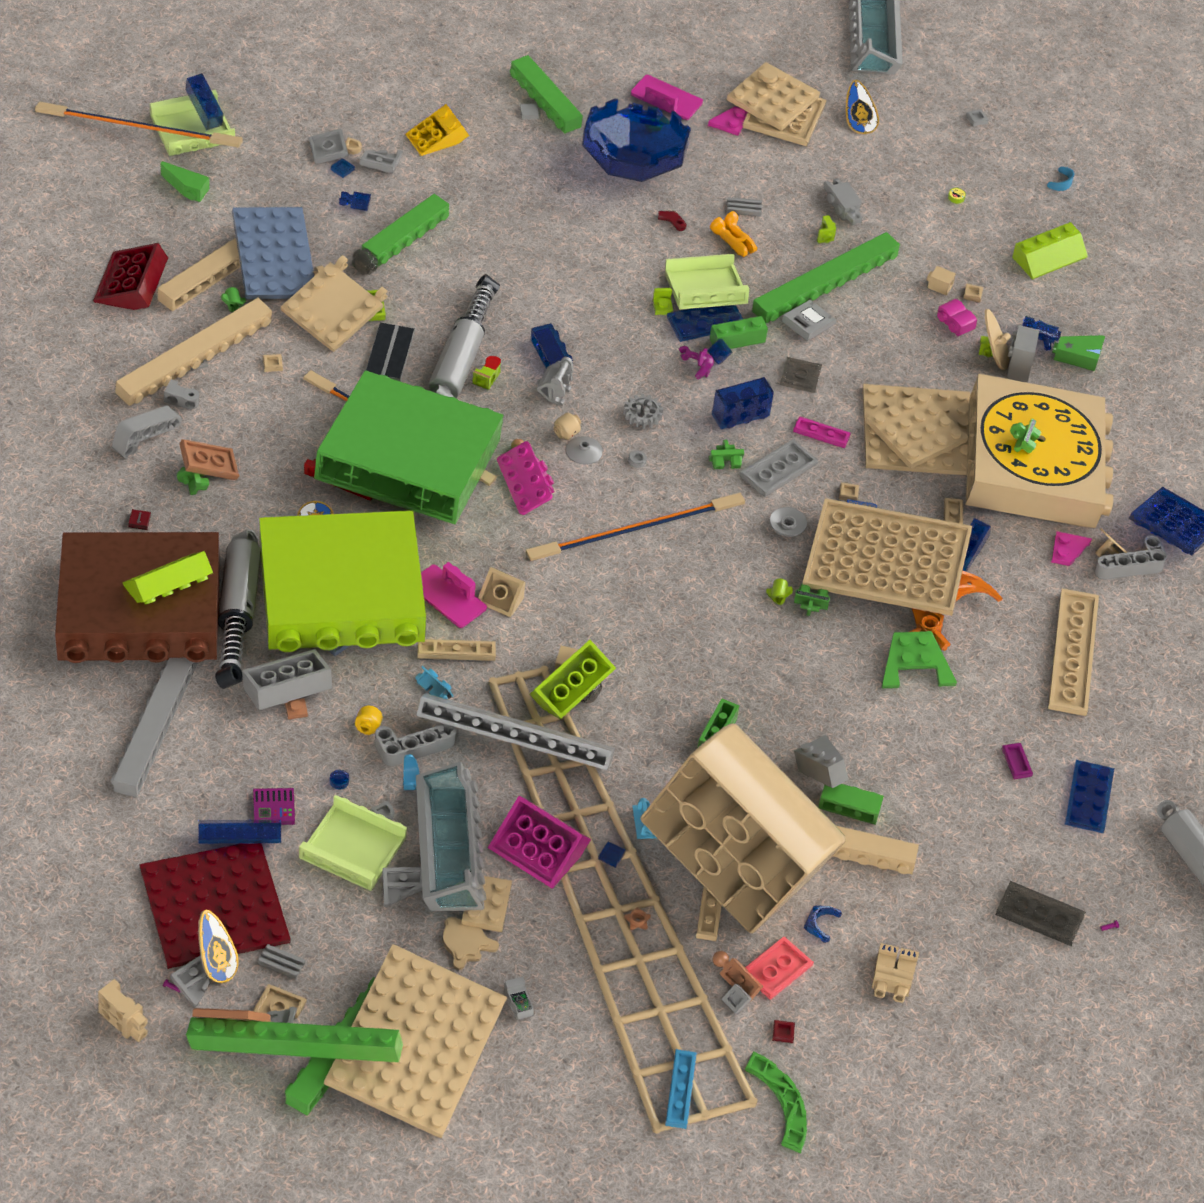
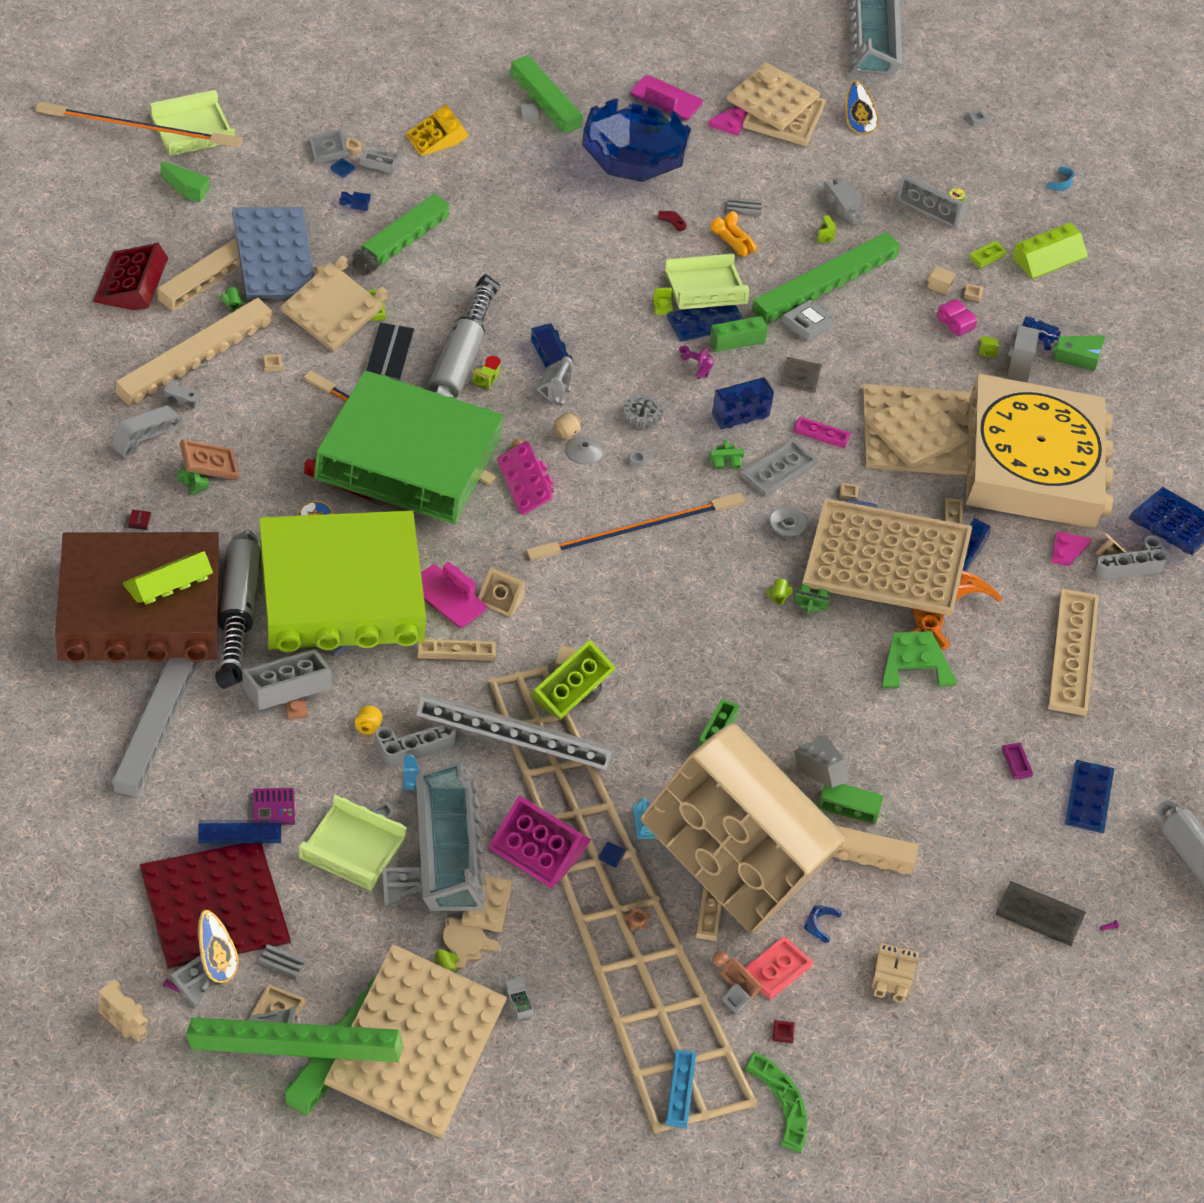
(204, 101): clear blue brick -> none
(230, 1014): nougat tile -> none
(339, 779): clear blue tile -> none
(429, 679): medium azure hinge -> none
(446, 960): none -> lime piece
(719, 351): clear blue tile -> none
(931, 201): none -> light grey slope
(988, 254): none -> lime plate
(997, 340): tan shield -> none
(1025, 436): bright green hips -> none

